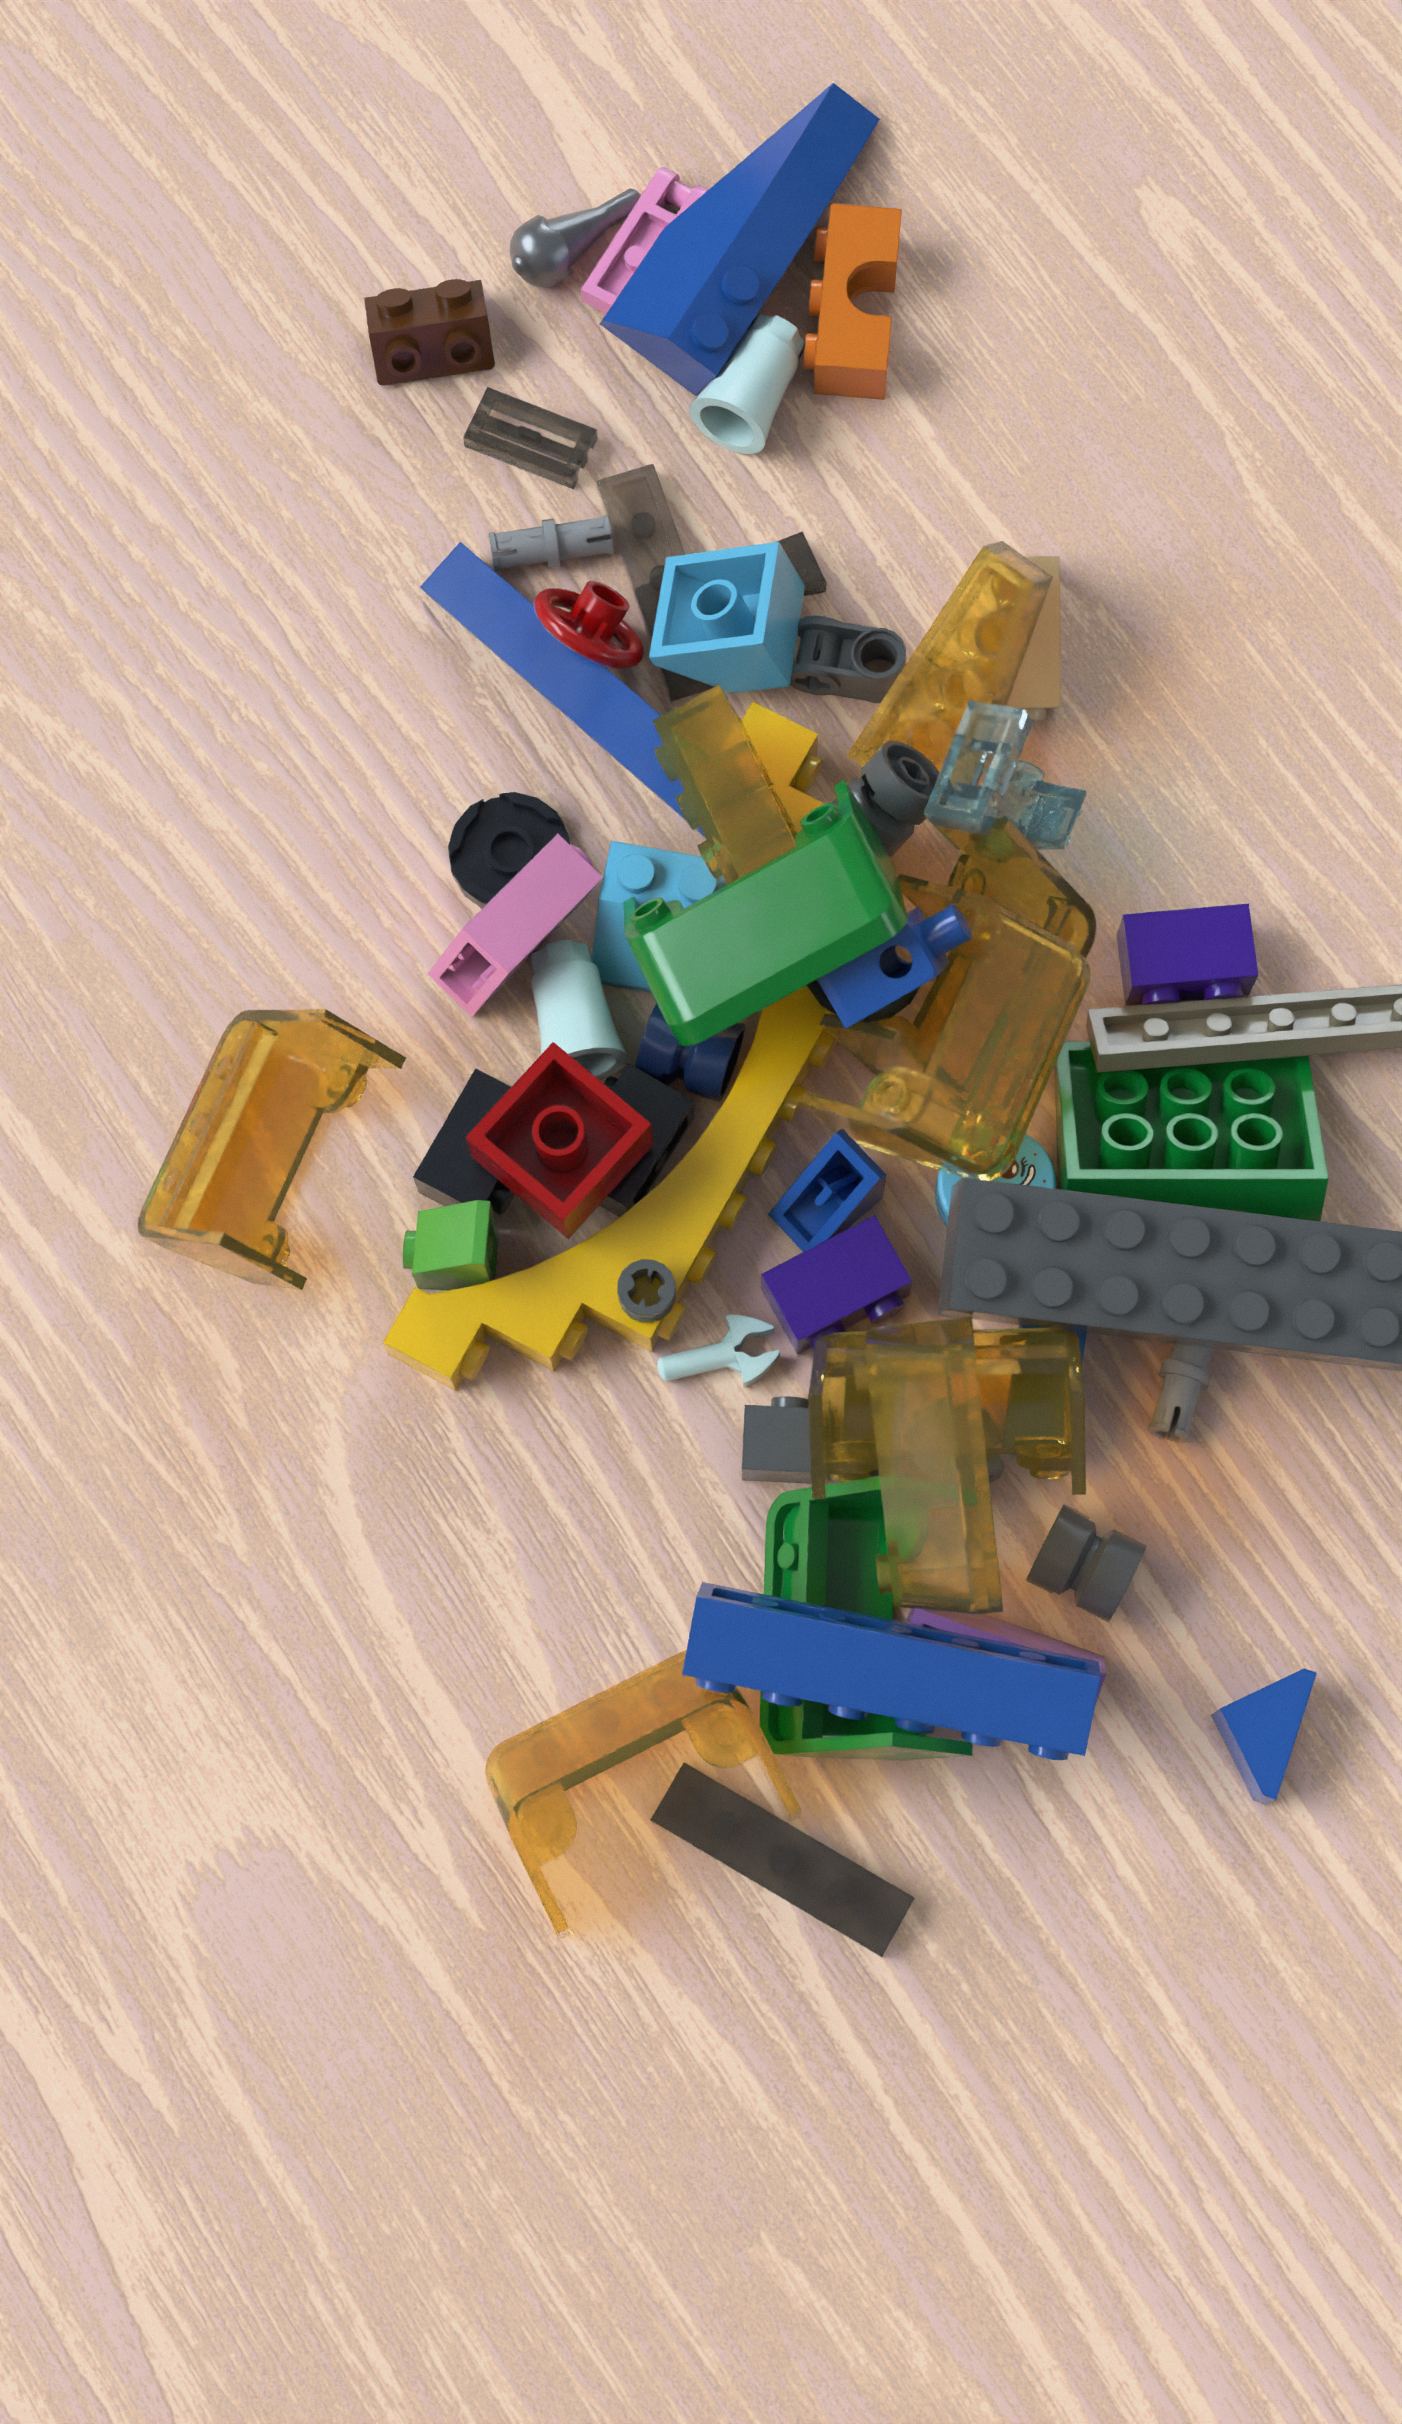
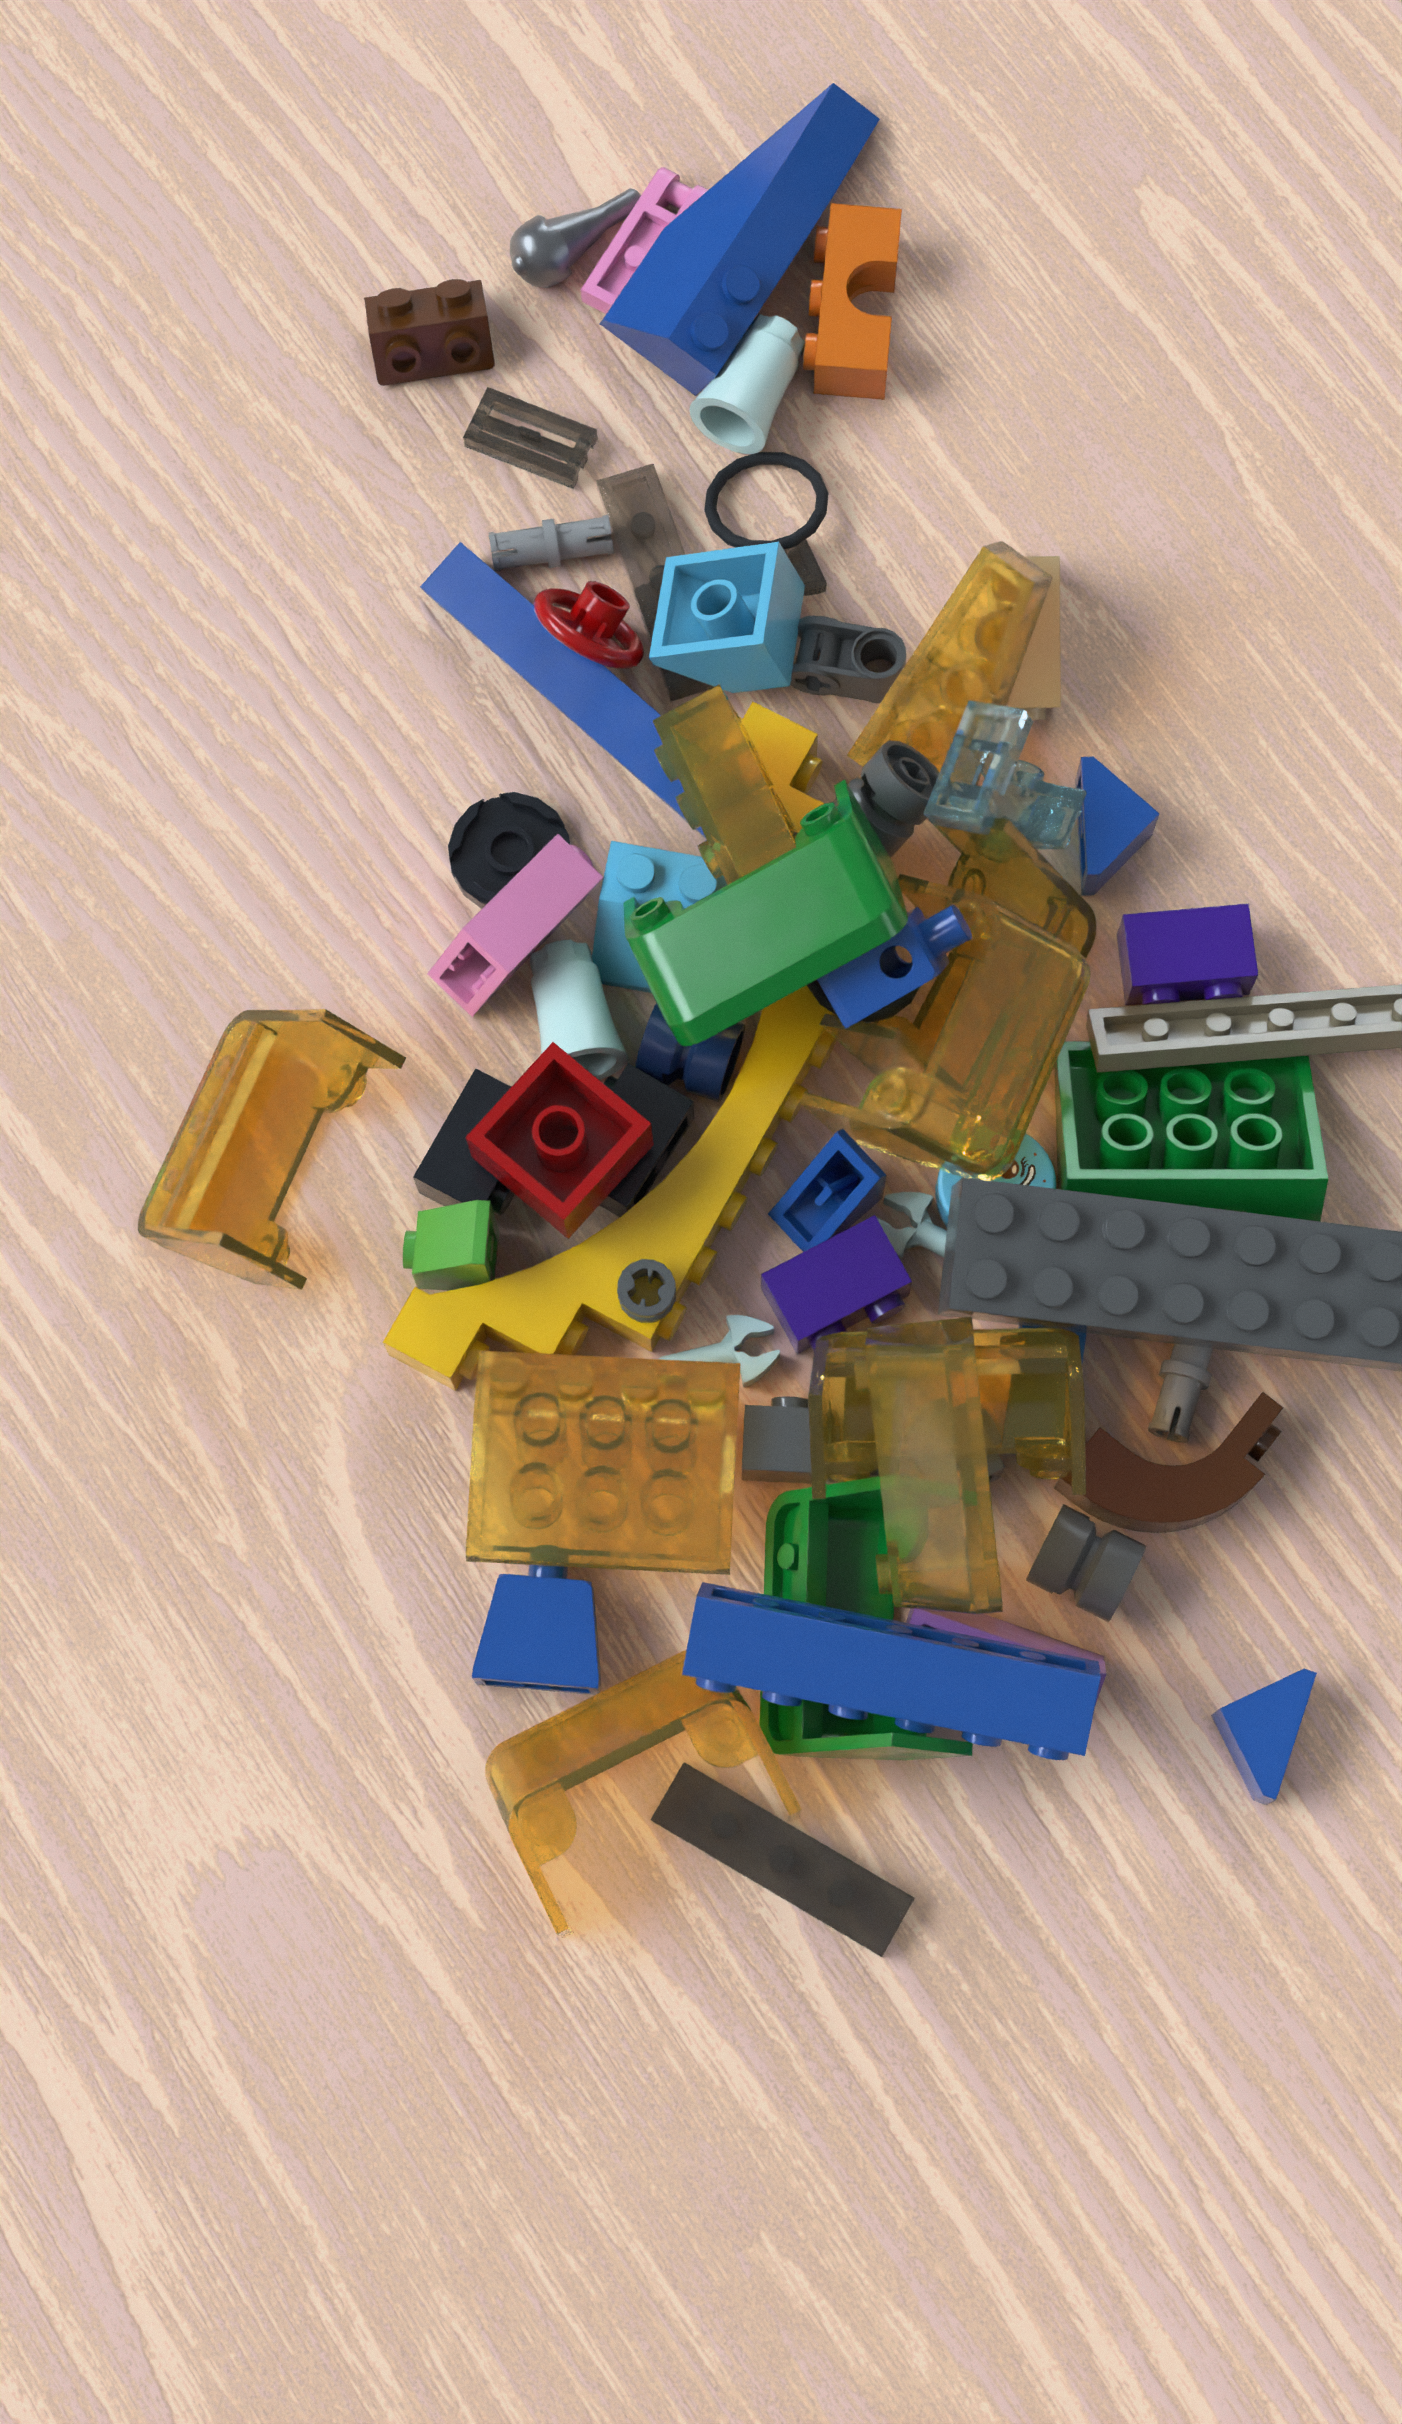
(540, 1634): none -> blue torso
(603, 1462): none -> clear yellow slope
(766, 458): none -> black piece
(924, 1231): none -> light aqua bar
(1111, 824): none -> blue slope
(1173, 1498): none -> reddish brown arch

